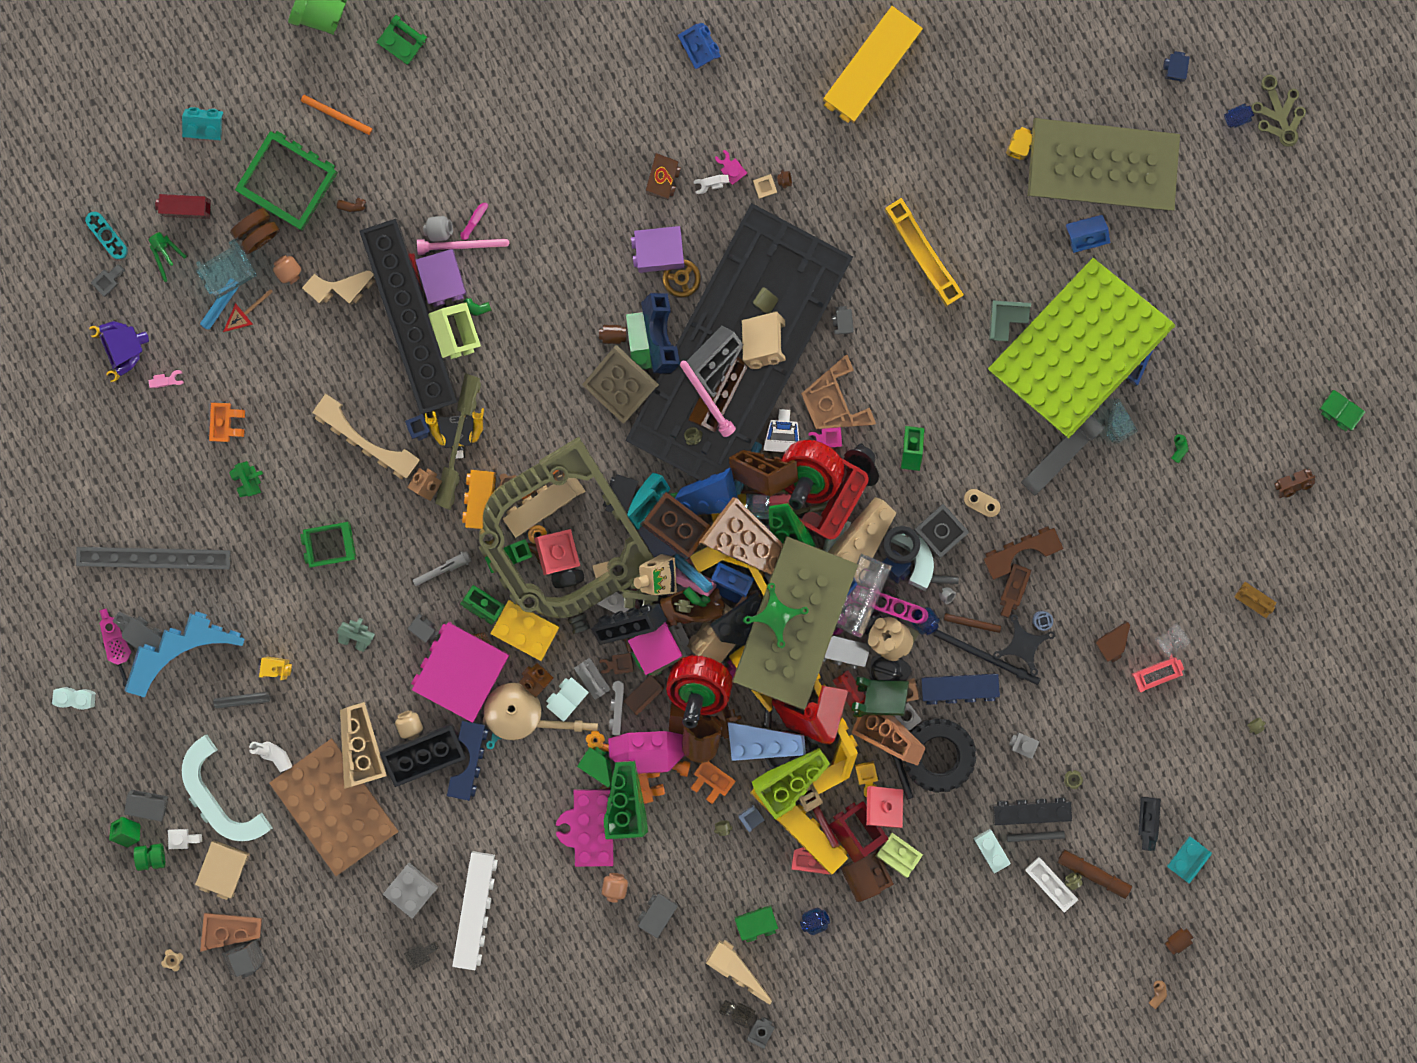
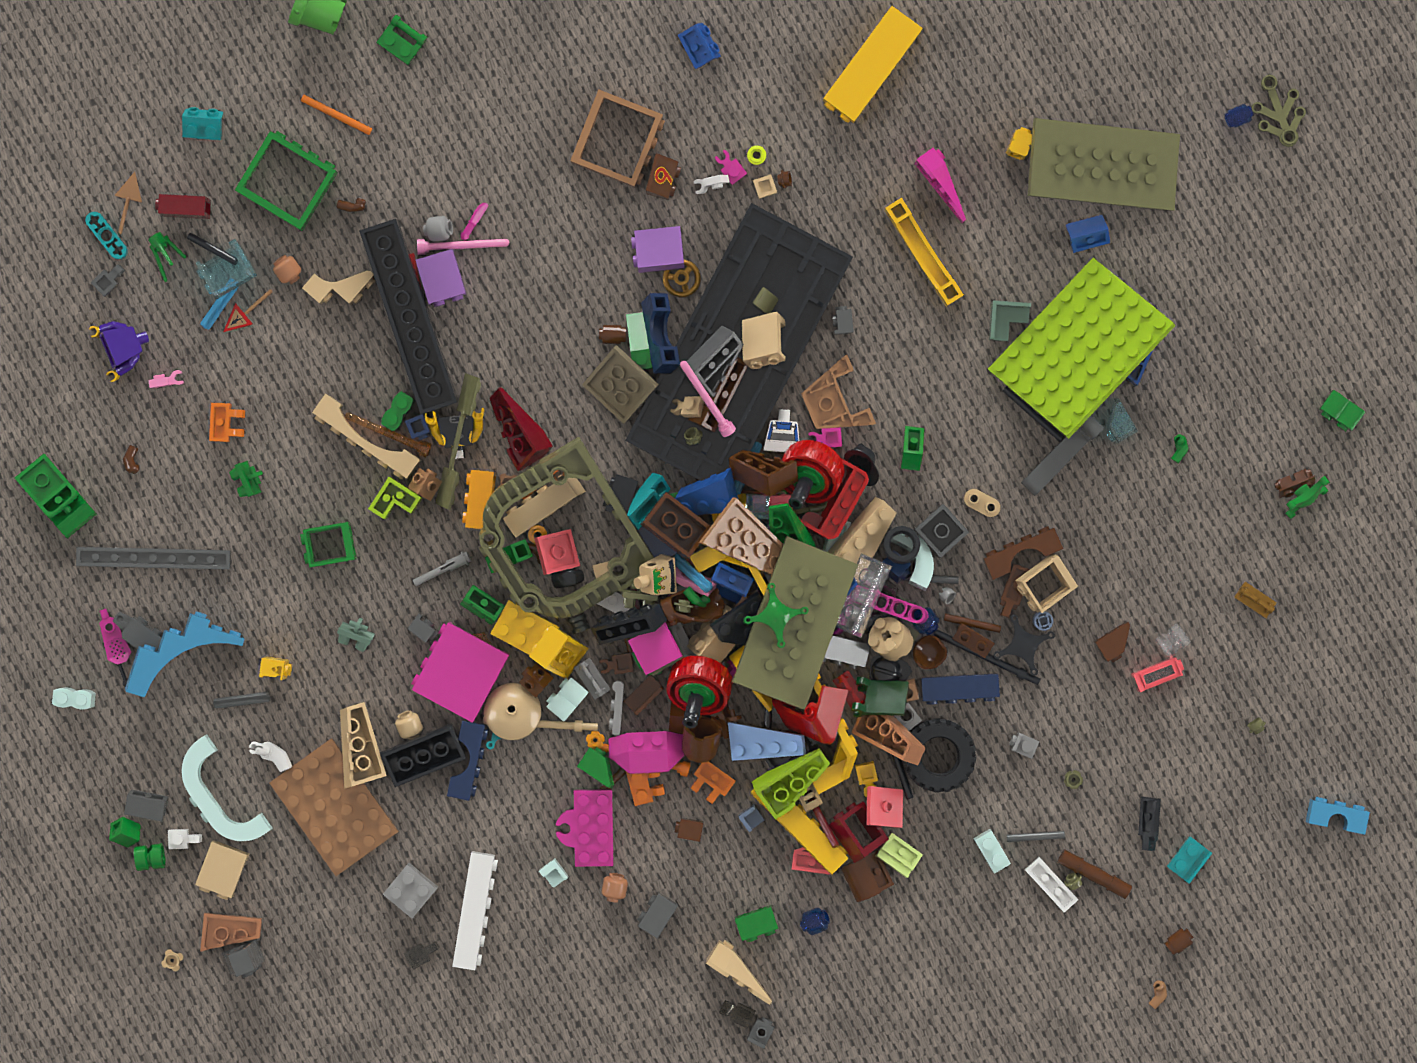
(55, 496): none -> green piece
(128, 460): none -> reddish brown arm
(129, 191): none -> medium nougat piece
(213, 249): none -> black bar
(255, 231): reddish brown wheel -> none
(392, 494): none -> lime brick
(395, 416): none -> green brick
(422, 448): none -> clear orange piece
(444, 333): yellowish green window -> none
(476, 309): green arm -> none
(524, 435): none -> dark red wedge
(553, 873): none -> light aqua panel
(558, 652): none -> yellow slope
(587, 129): none -> medium nougat window
(625, 807): green wedge -> none
(689, 408): none -> tan plate
(689, 829): none -> reddish brown brick
(723, 828): olive plate -> none
(752, 150): none -> neon yellow plate
(929, 652): none -> reddish brown helmet
(936, 172): none -> dark pink wedge
(973, 640): none -> reddish brown hinge
(1032, 413): none -> black bar
(1032, 812): black brick -> none
(1063, 576): none -> tan window
(1176, 66): dark blue brick -> none
(1306, 496): none -> green piece
(1354, 818): none -> dark azure arch

